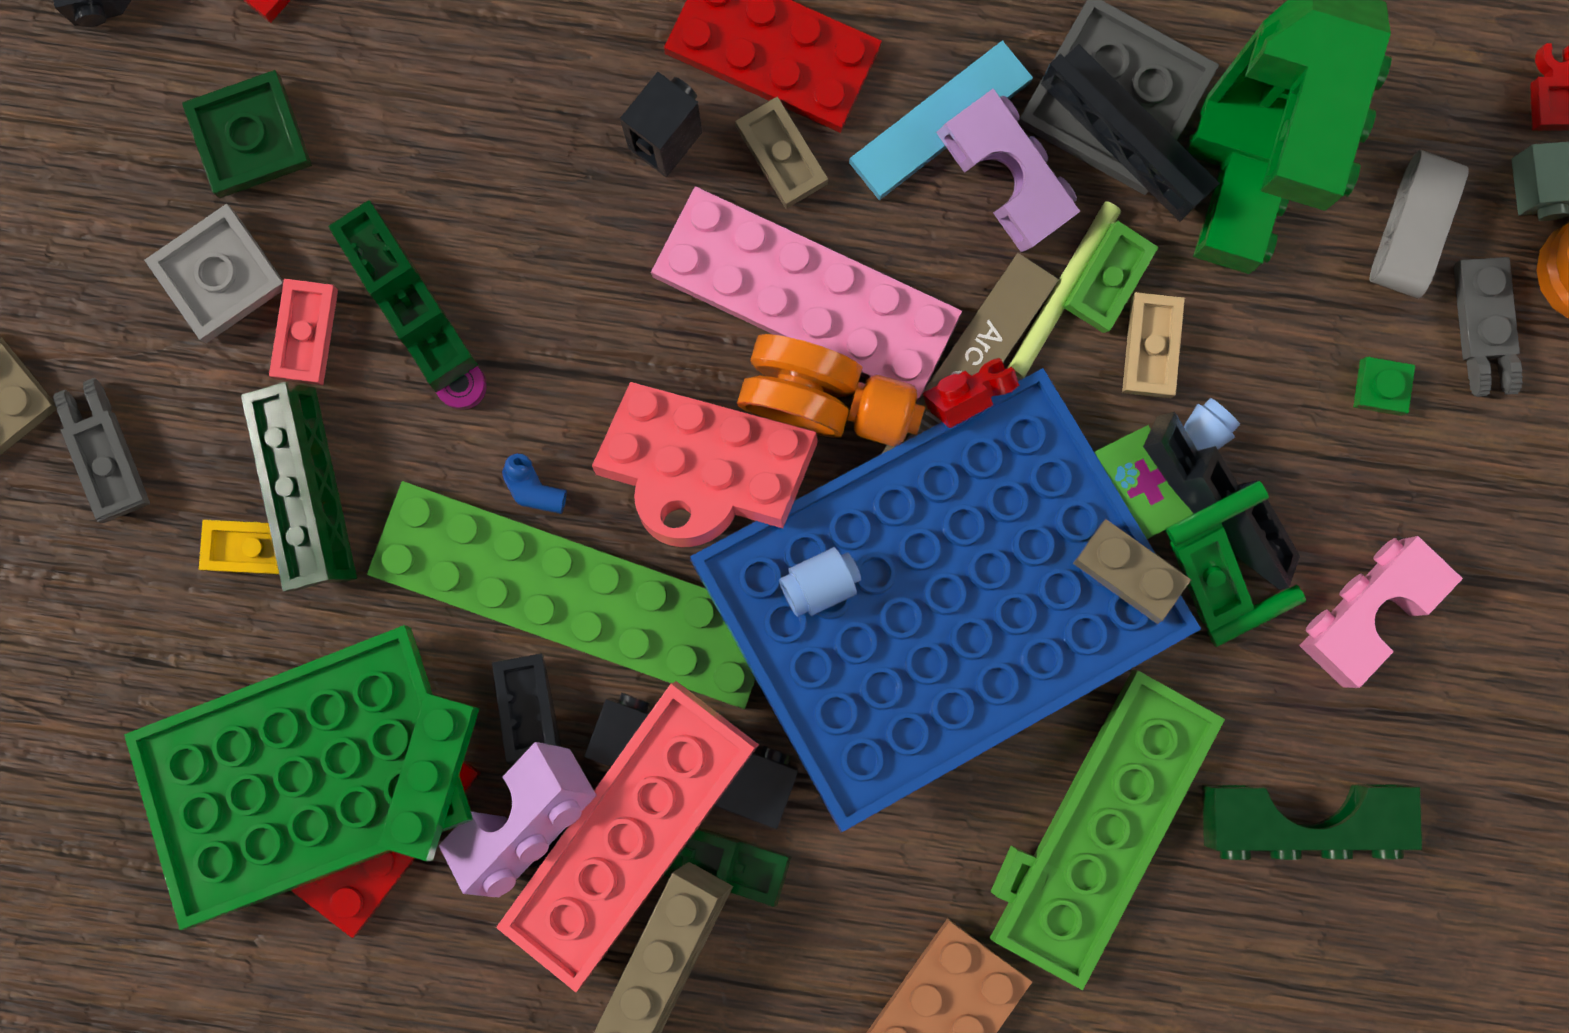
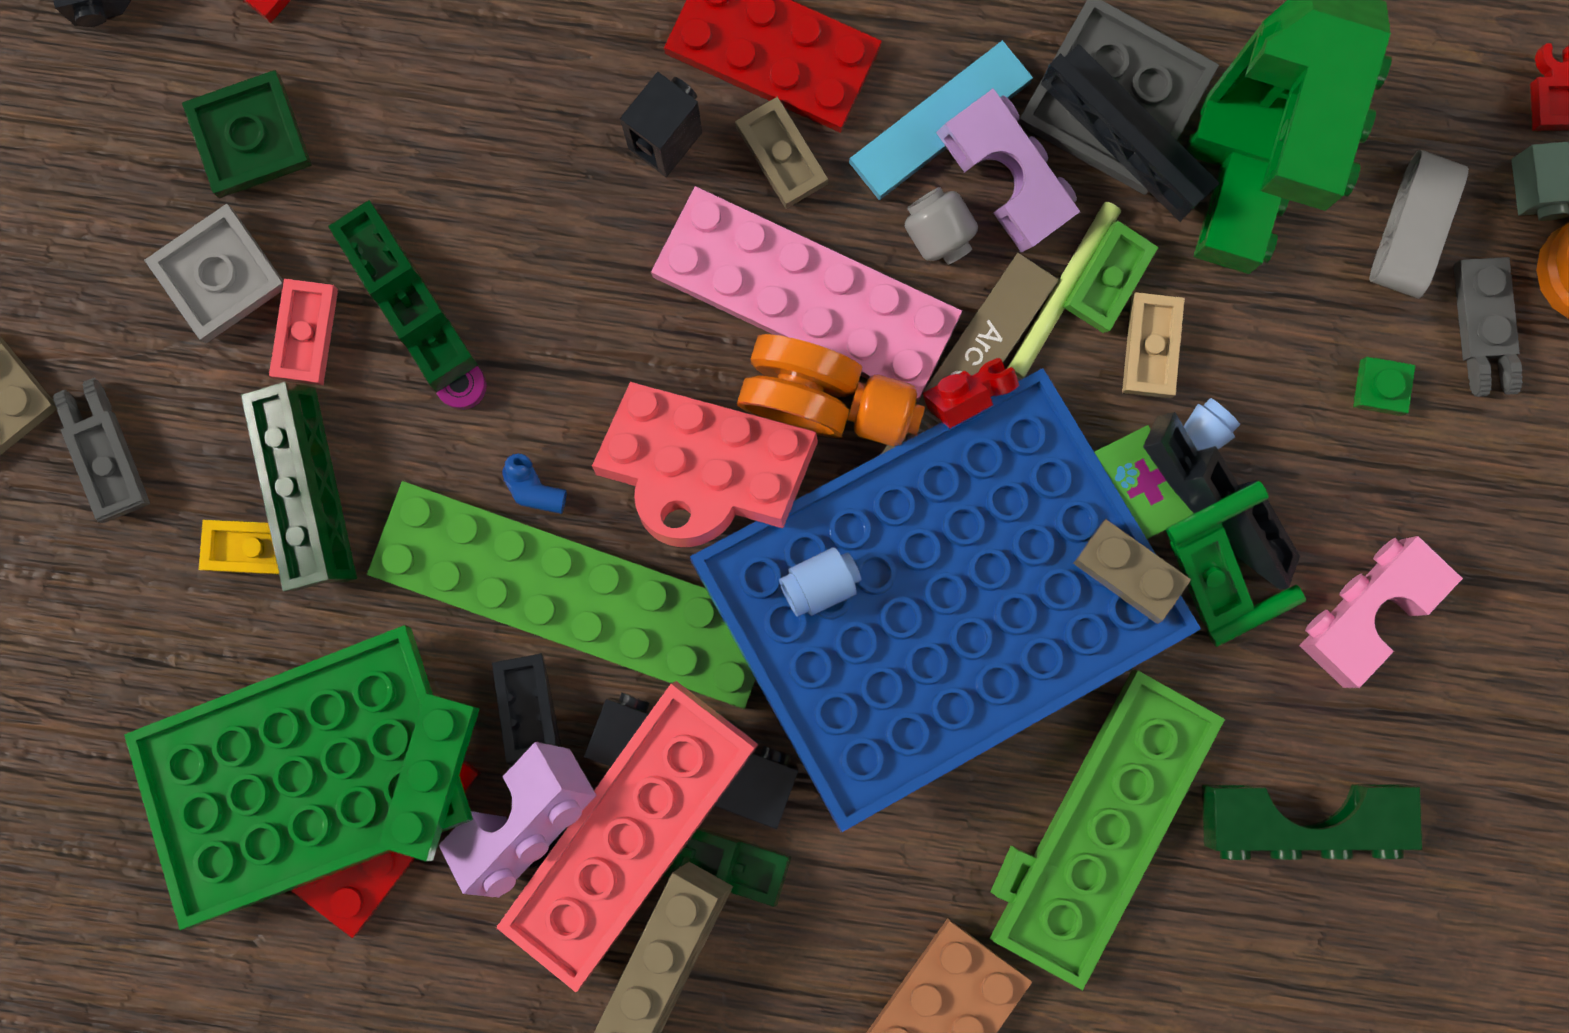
(941, 226): none -> light grey head

